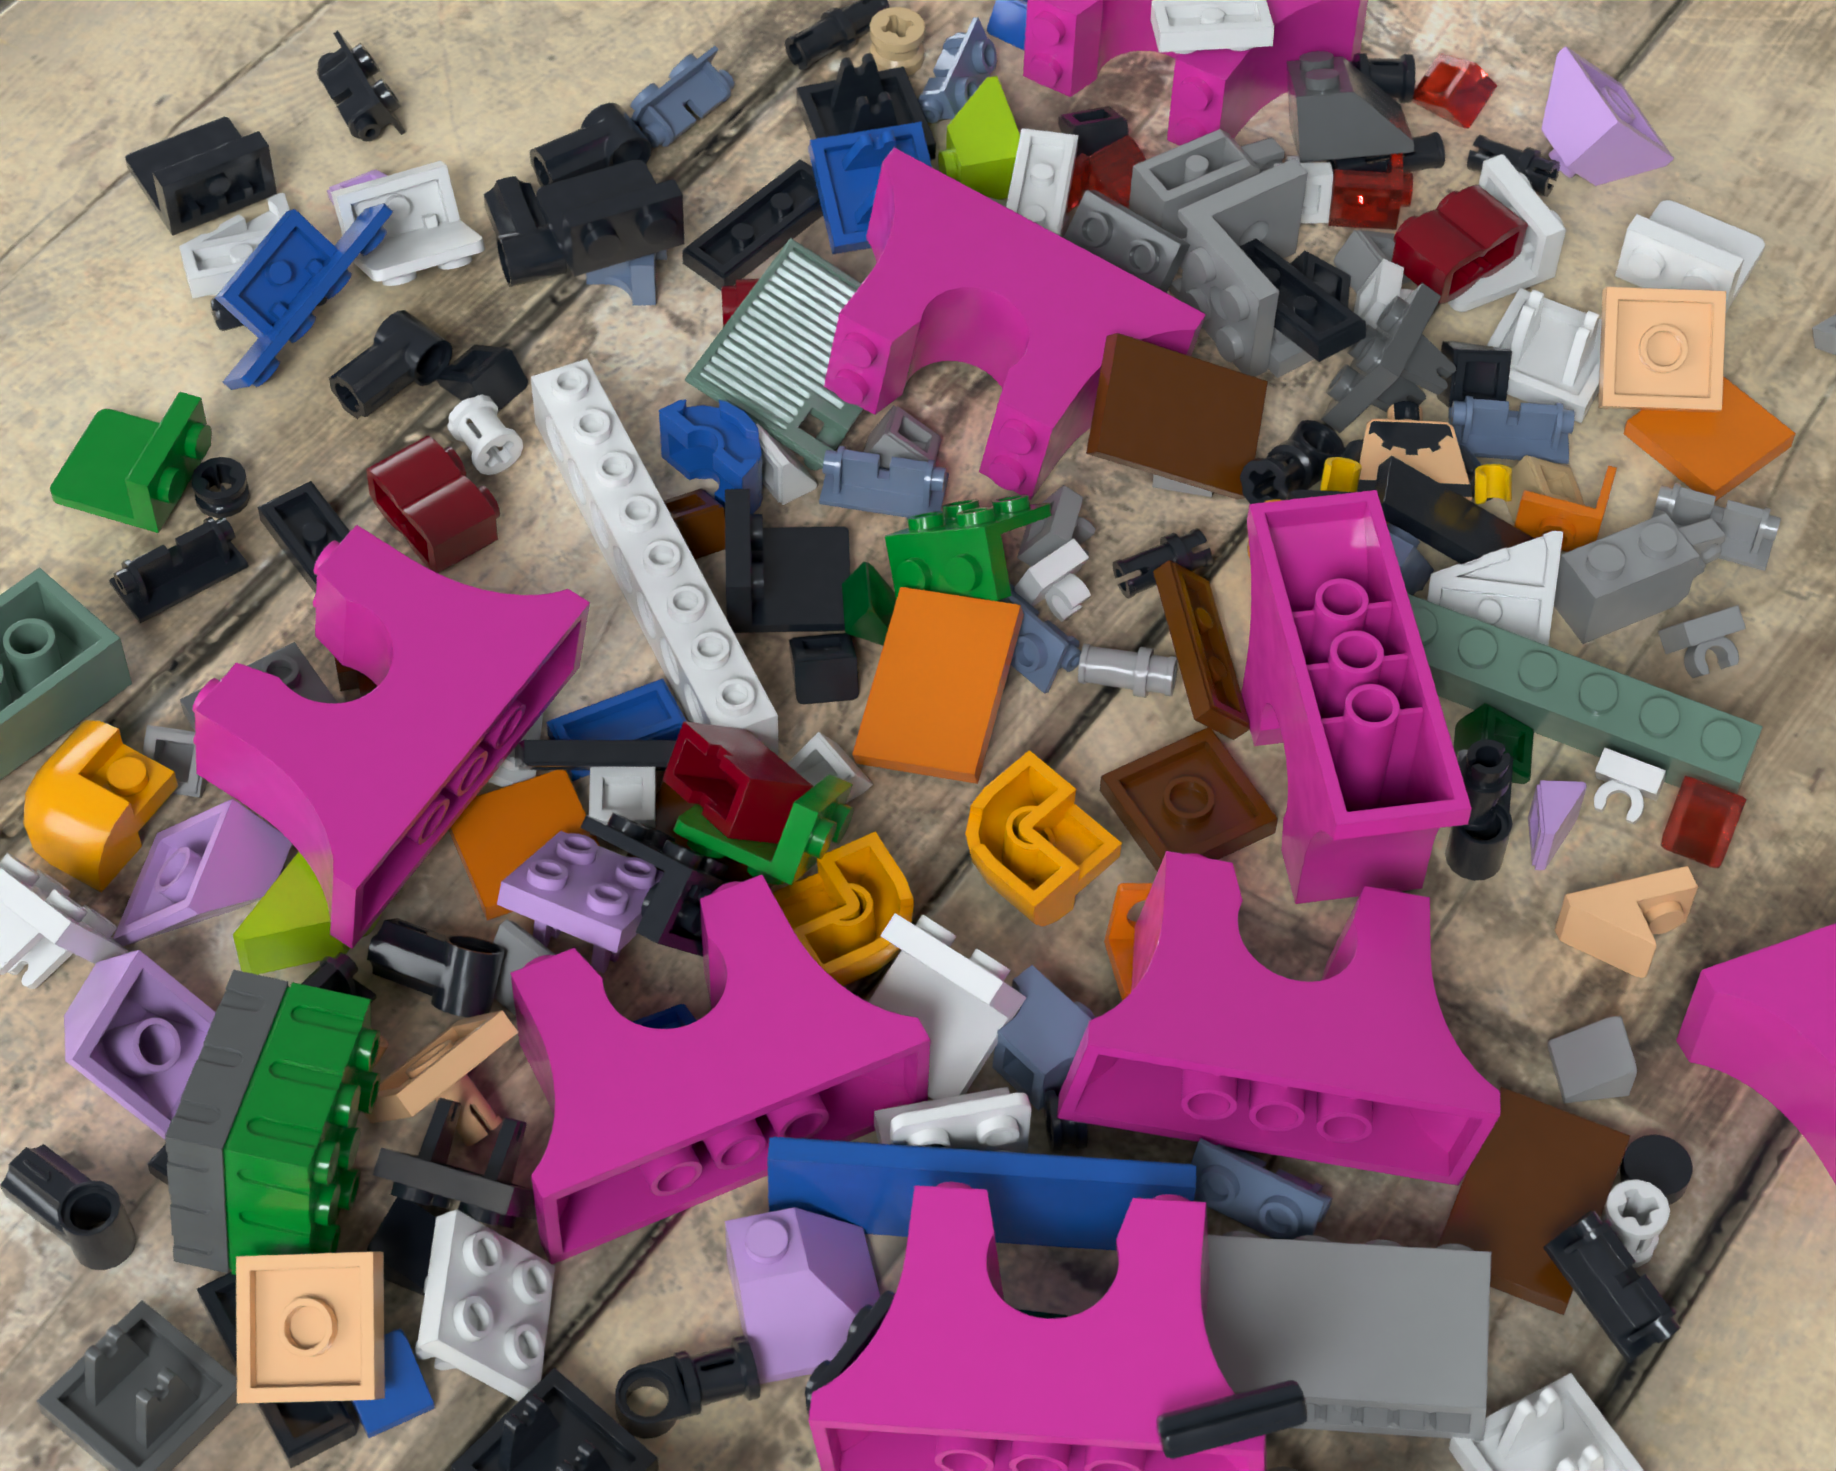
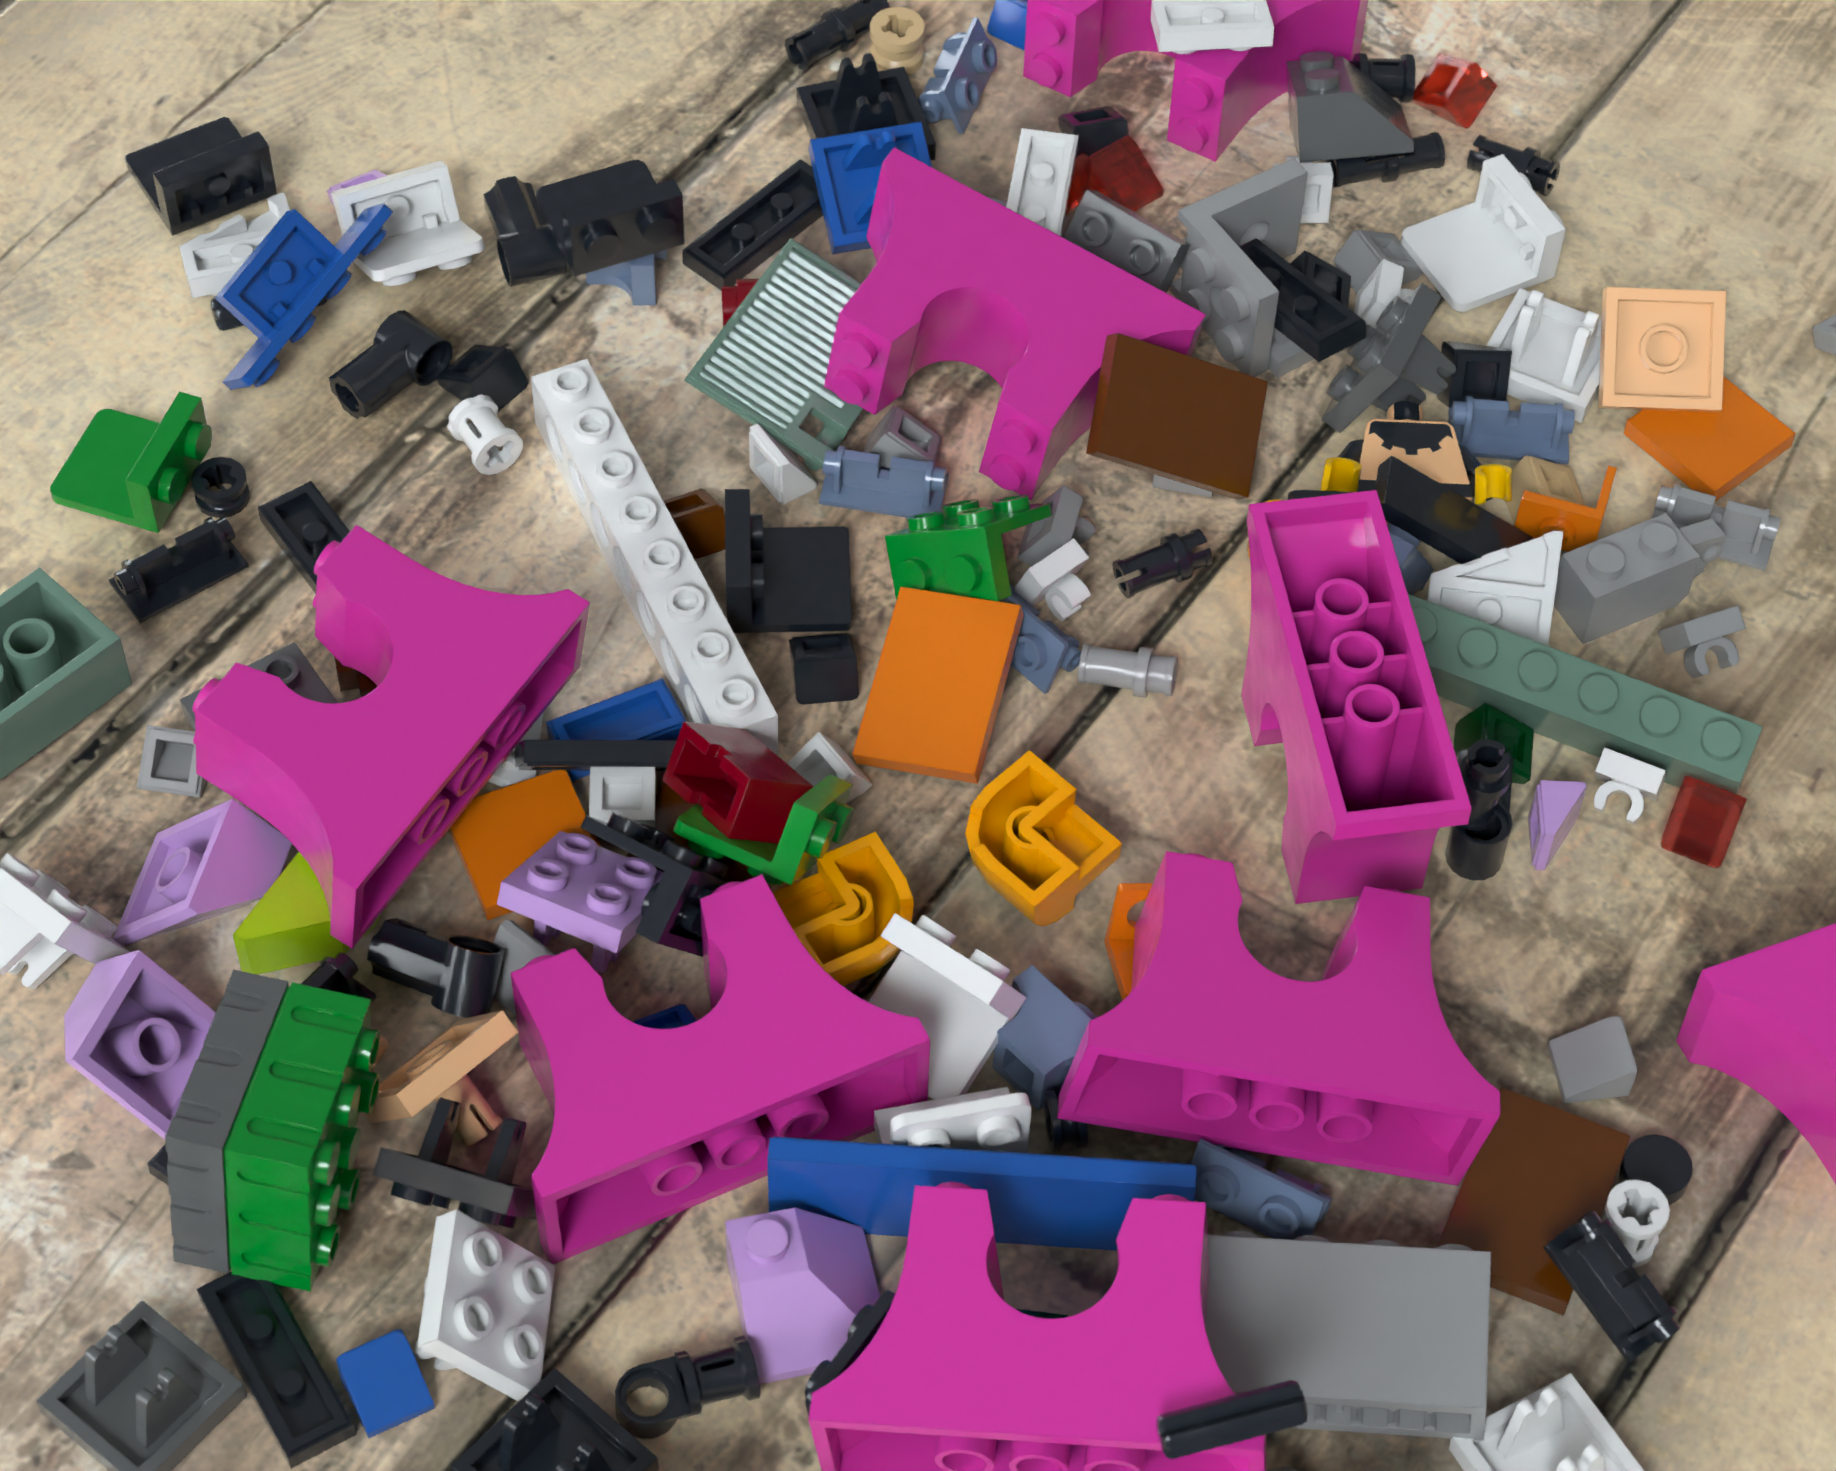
(69, 1205): black piece -> none
(93, 802): light orange brick -> none
(310, 1327): light nougat tile -> none
(372, 102): black hinge -> none
(406, 1244): black slope -> none
(434, 503): dark red brick -> none
(604, 140): black piece -> none
(691, 83): sand blue hinge -> none
(714, 446): blue cylinder -> none
(867, 604): dark green slope -> none
(982, 142): lime slope -> none
(1188, 800): reddish brown tile -> none
(1195, 172): light grey hinge -> none
(1201, 650): reddish brown tile -> none
(1305, 456): black connector -> none
(1370, 198): clear red bracket -> none
(1458, 242): dark red brick -> none
(1597, 125): lavender slope -> none
(1621, 917): light nougat slope -> none
(1687, 252): white bracket -> none

